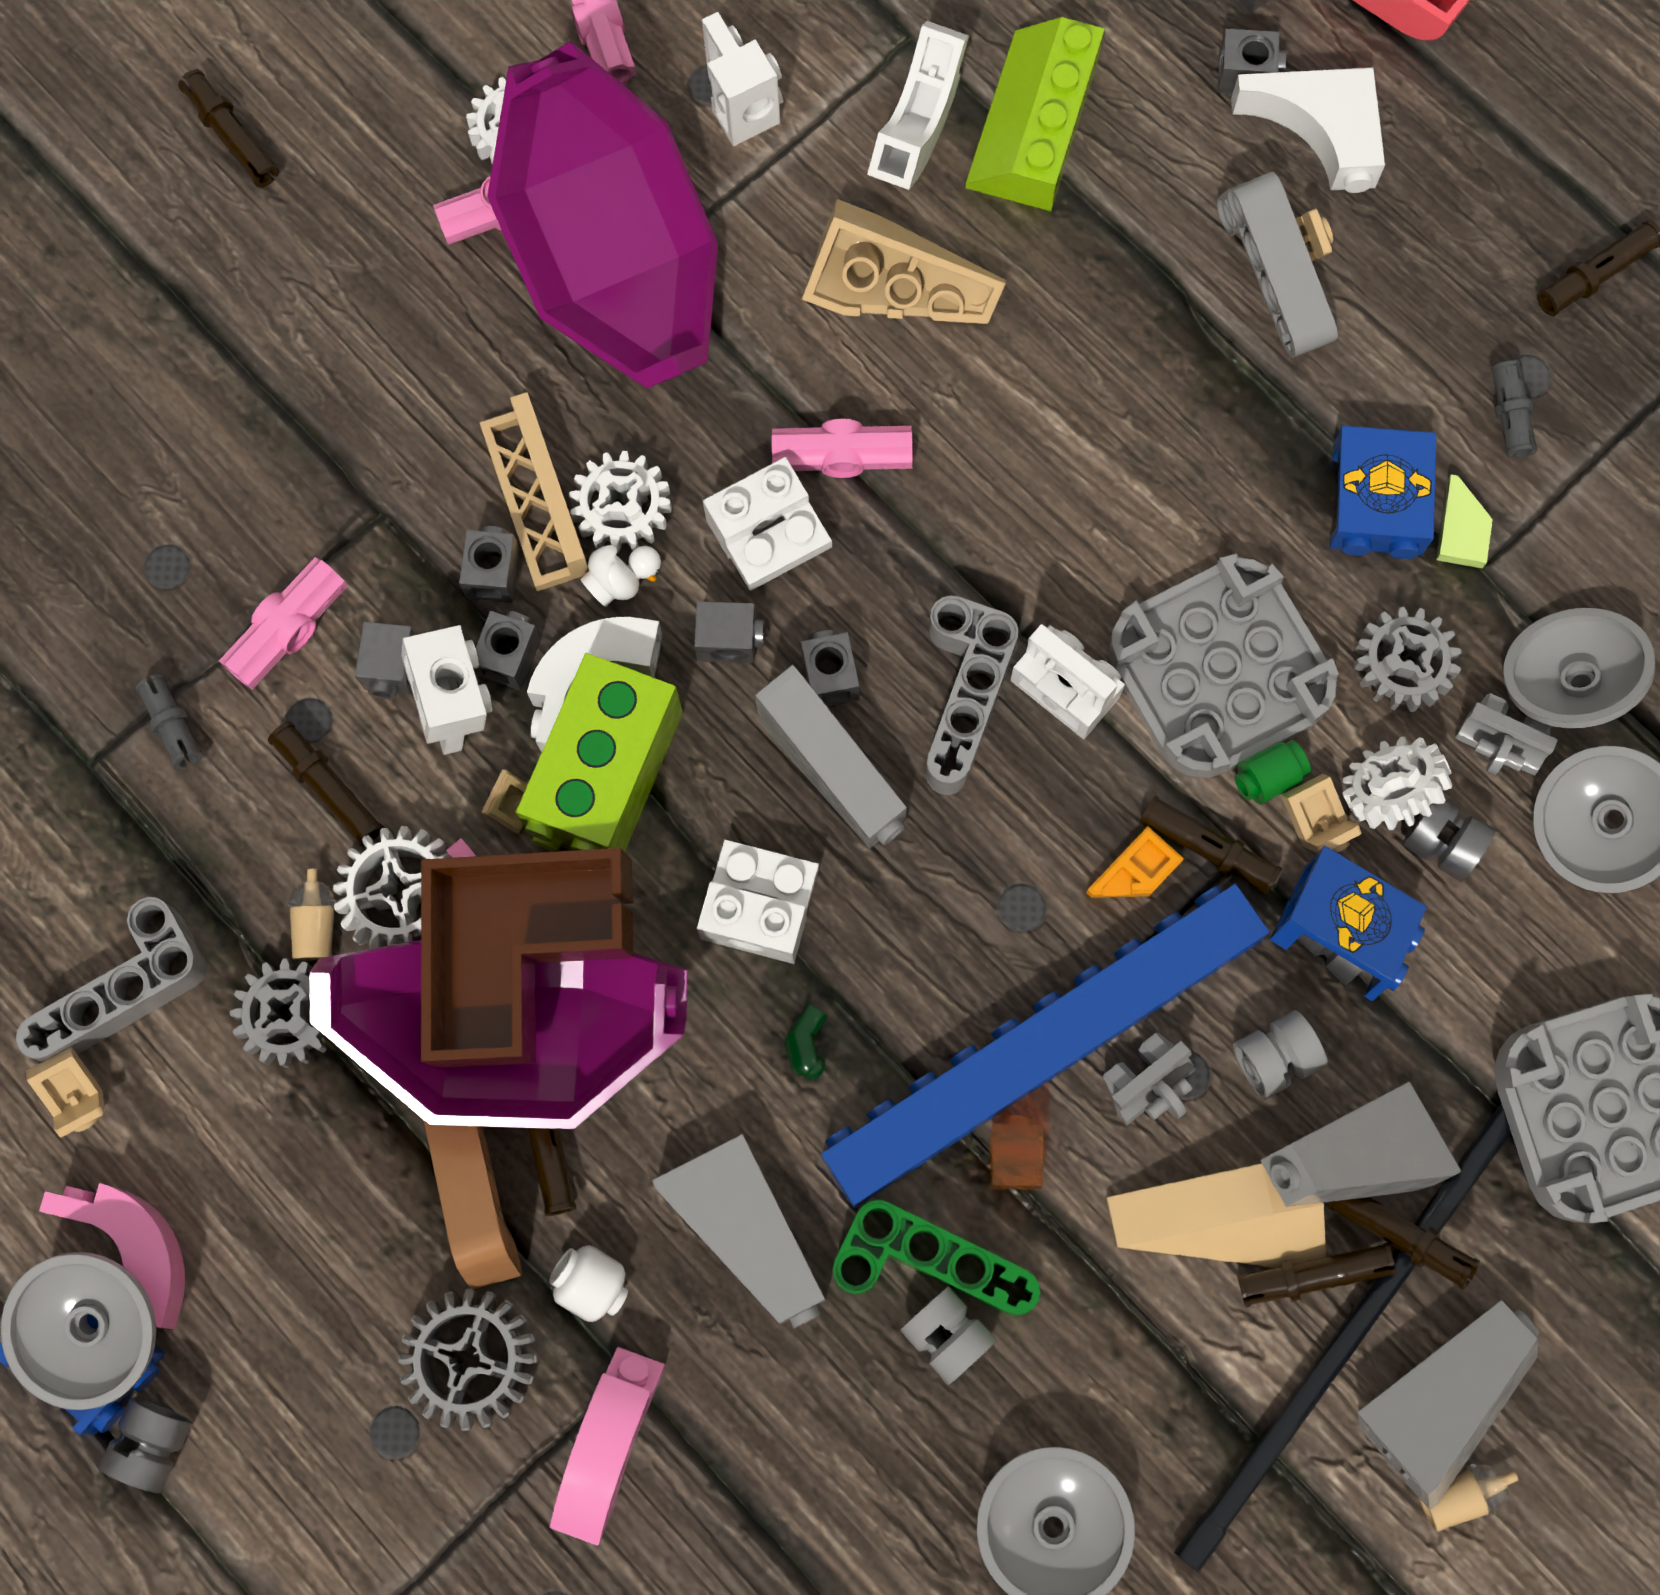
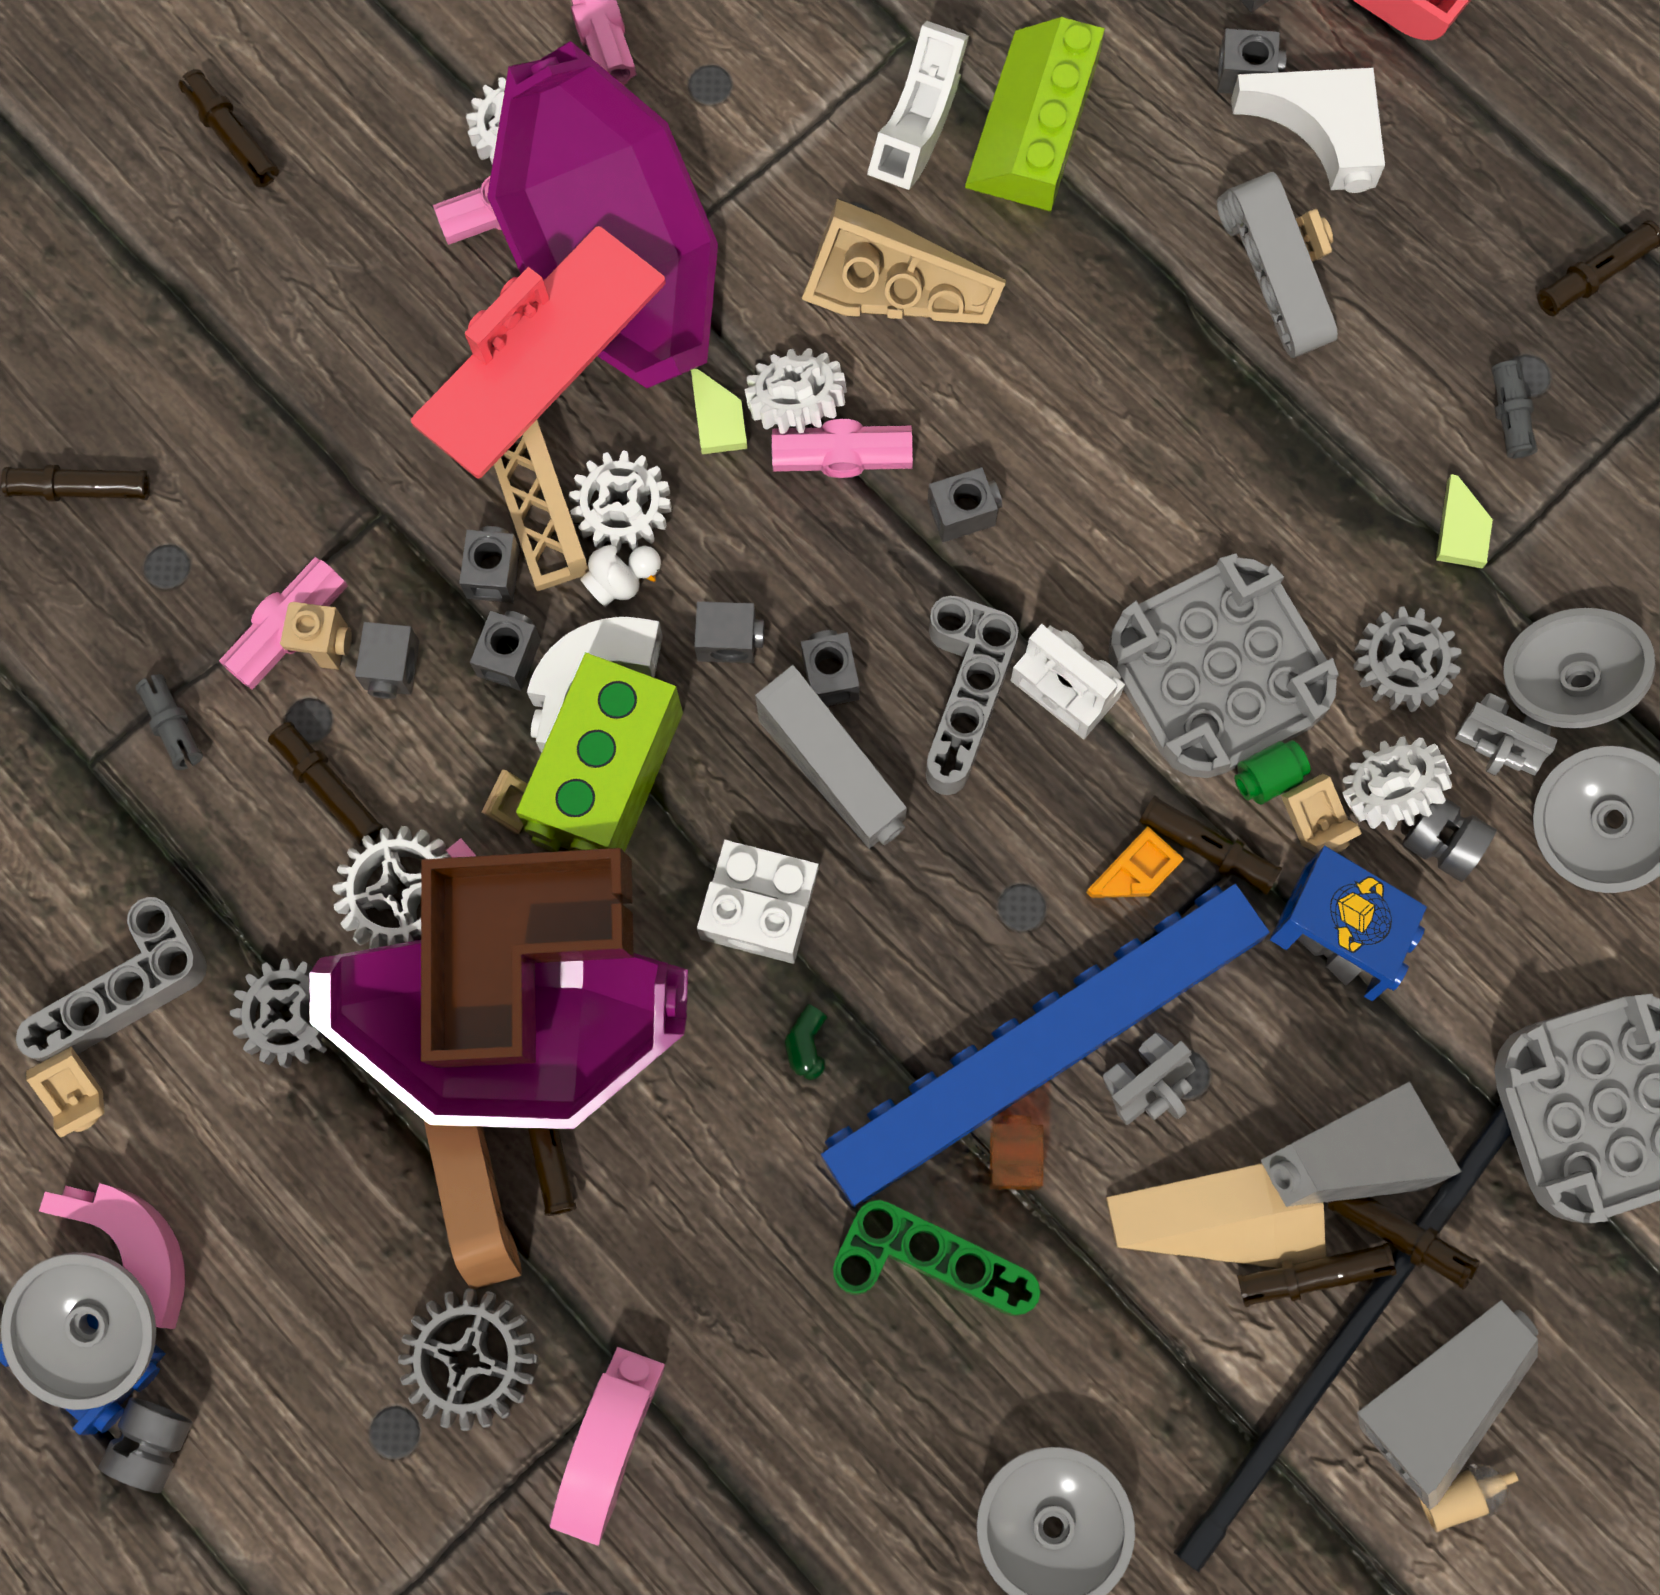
(56, 483): none -> dark brown pin
(311, 919): tan piece -> none
(318, 632): none -> tan bracket
(432, 667): white brick -> none
(534, 348): none -> coral bracket
(589, 1283): white head -> none
(718, 416): none -> yellowish green tile
(740, 1221): light grey slope -> none
(741, 82): white brick -> none
(766, 524): white brick -> none
(796, 390): none -> white gear
(955, 522): none -> flat silver brick
(958, 1352): light grey wheel -> none
(1284, 1052): light grey wheel -> none
(1384, 491): blue panel -> none

